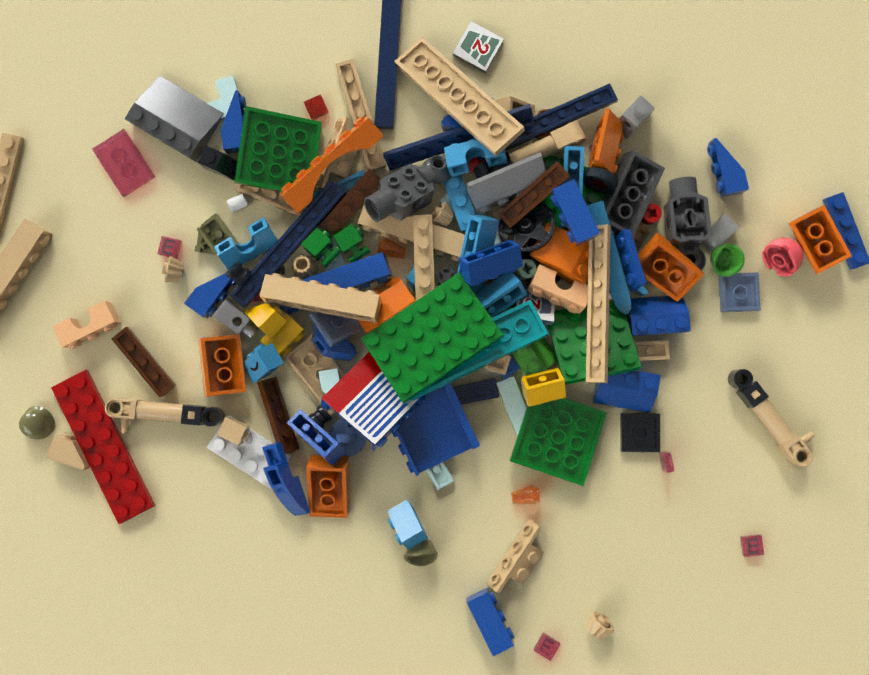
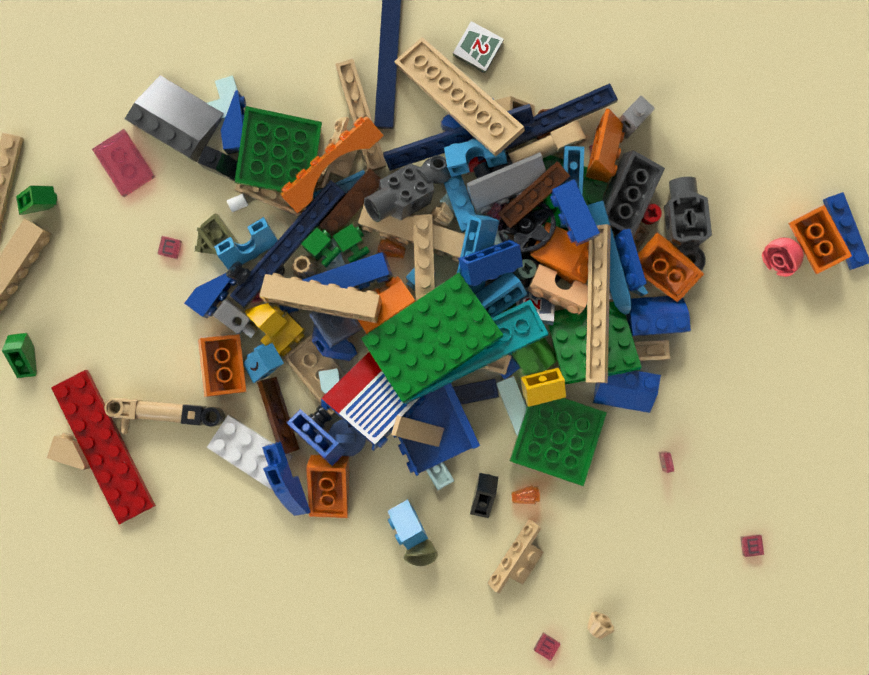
(20, 355): none -> green slope
(36, 199): none -> green slope
(37, 423): olive helmet -> none
(102, 318): light nougat arch -> none
(143, 362): reddish brown plate -> none
(172, 270): tan piece -> none
(234, 431): tan brick -> none
(316, 107): clear red tile -> none
(417, 431): none -> tan tile
(445, 274): dark grey wheel -> none
(484, 495): none -> black slope
(490, 621): blue brick -> none
(493, 213): none -> clear pink tile
(600, 179): black bush -> none
(639, 432): black tile -> none
(721, 231): light grey panel -> none
(727, 260): bright green helmet -> none
(729, 174): blue slope -> none
(739, 292): sand blue tile -> none
(756, 398): tan piece -> none

